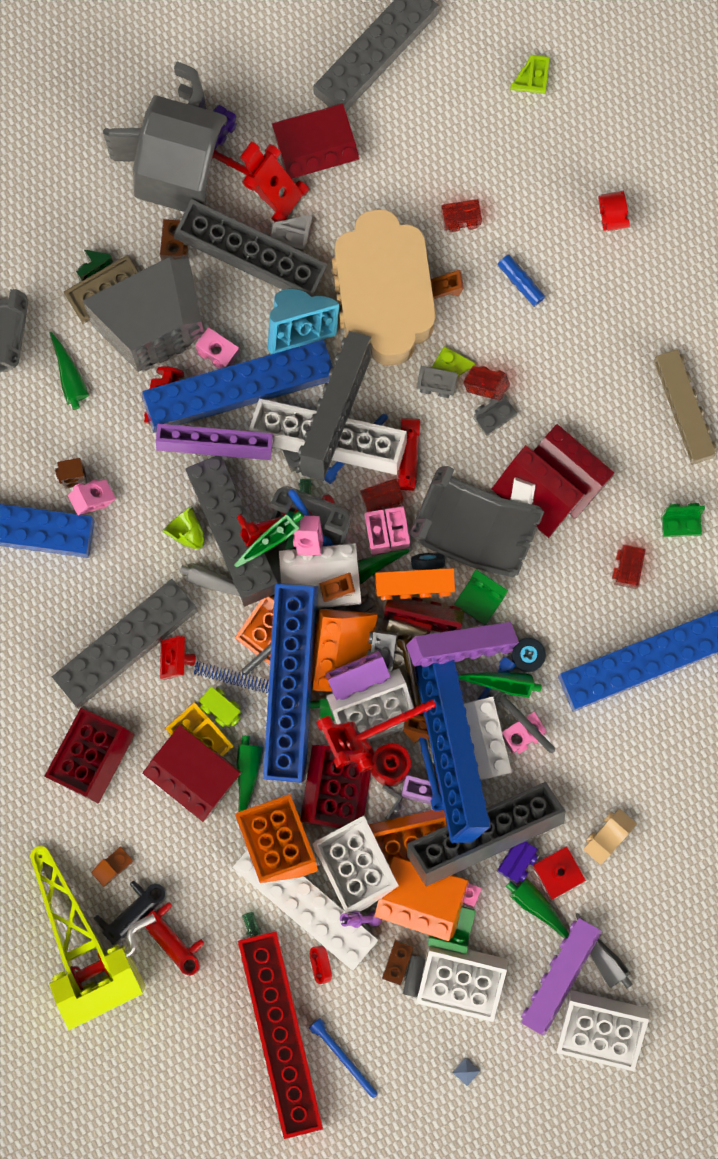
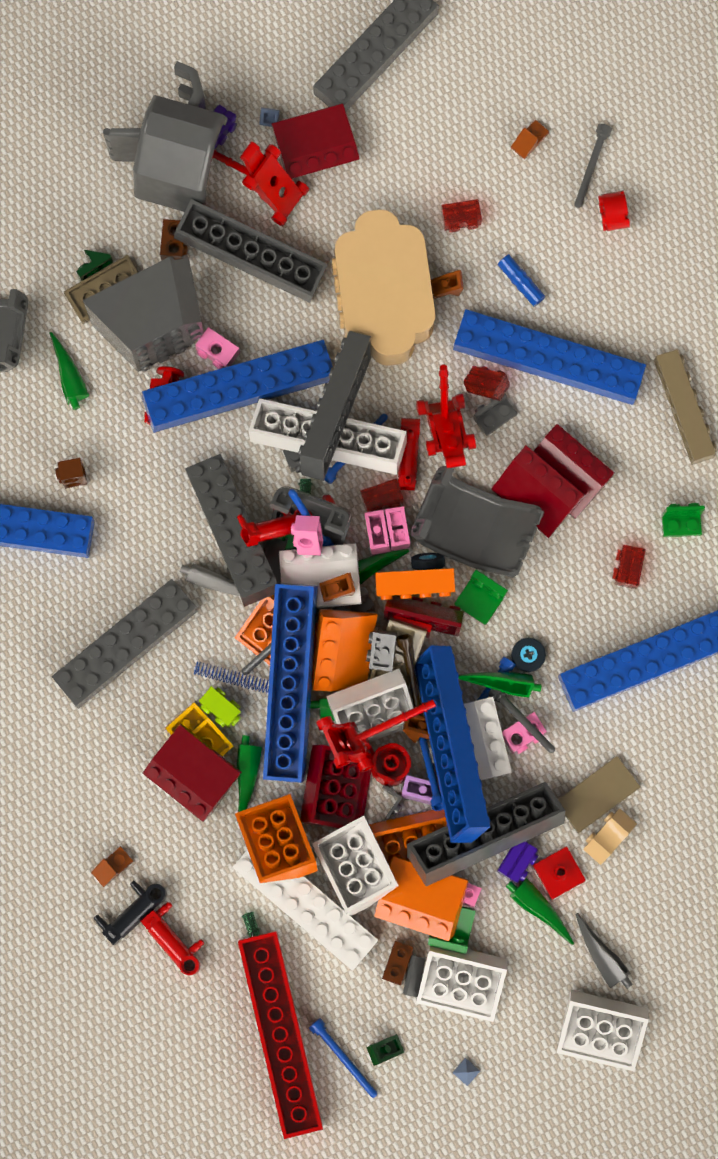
(89, 755): dark red slope -> none
(91, 496): bright pink brick -> none
(122, 976): neon yellow piece -> none
(174, 658): red tile -> none
(186, 529): lime helmet -> none
(214, 441): medium lavender brick -> none
(268, 116): none -> sand blue slope
(273, 536): green piece -> none
(292, 231): light grey wing -> none
(300, 320): medium azure brick -> none
(320, 964): red beam -> none
(355, 919): medium lavender pin -> none
(358, 675): medium lavender brick -> none
(385, 1049): none -> dark green slope
(436, 381): dark grey bracket -> none
(447, 425): none -> red piece
(452, 362): lime wing -> none
(462, 644): medium lavender brick -> none
(522, 491): white piece -> none
(529, 139): none -> dark orange slope
(532, 76): lime wing -> none
(549, 357): none -> blue brick
(561, 976): medium lavender brick -> none
(598, 794): none -> dark tan tile
(603, 131): none -> dark grey piece

